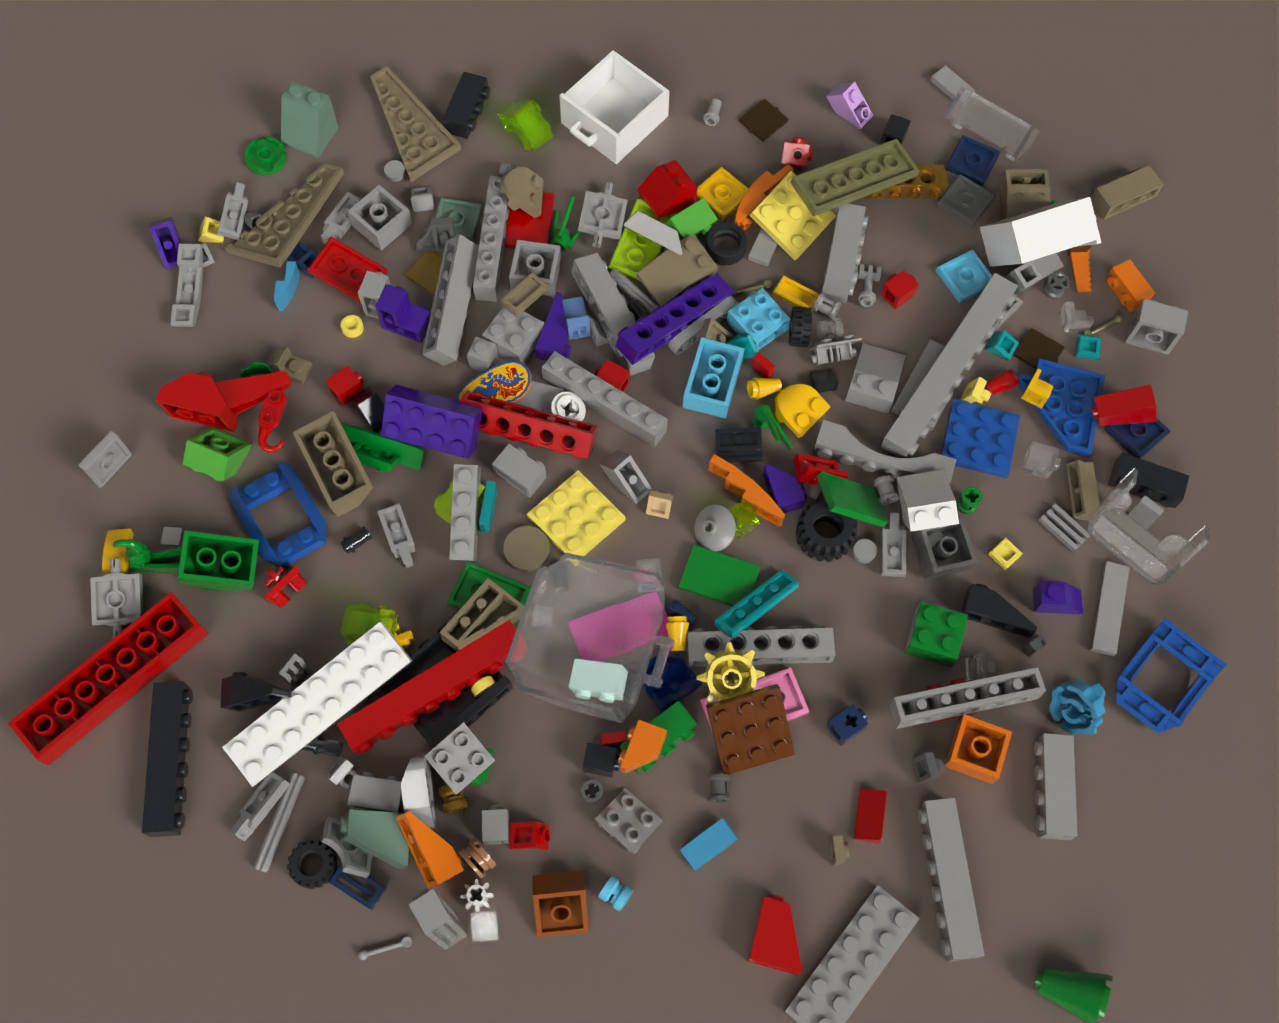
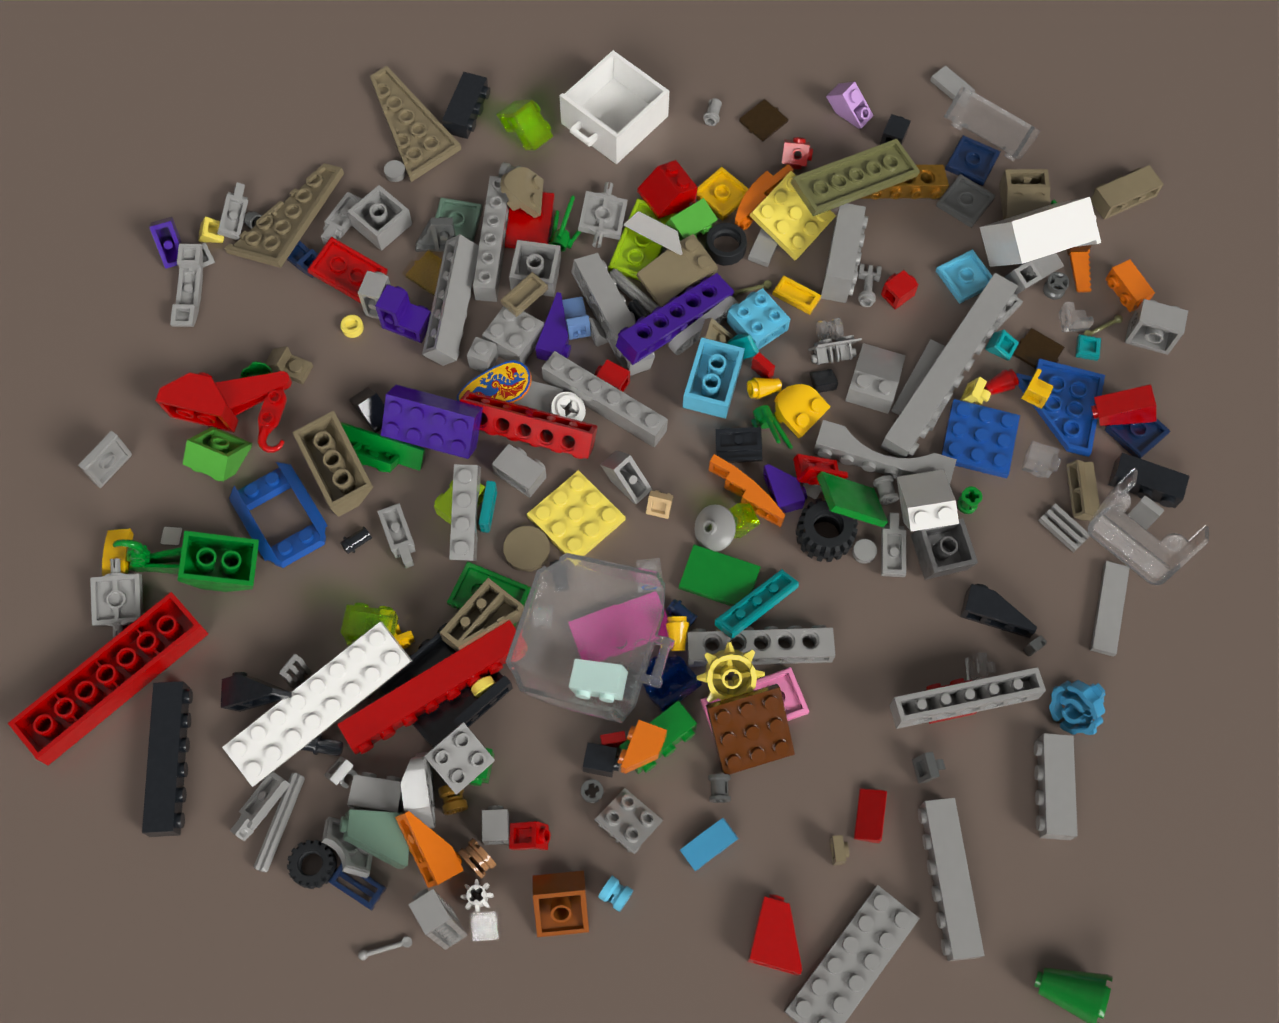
(265, 156): green tile -> none
(276, 594): red hips -> none
(286, 289): dark azure slope -> none
(307, 119): sand green slope -> none
(345, 384): red brick -> none
(422, 198): light grey slope -> none
(800, 326): black tyre -> none
(826, 306): light grey bush -> none
(845, 733): dark blue brick -> none
(936, 634): green brick -> none
(978, 749): orange brick -> none
(1005, 554): light yellow tile -> none
(1057, 598): dark purple slope -> none
(1185, 650): blue wedge -> none

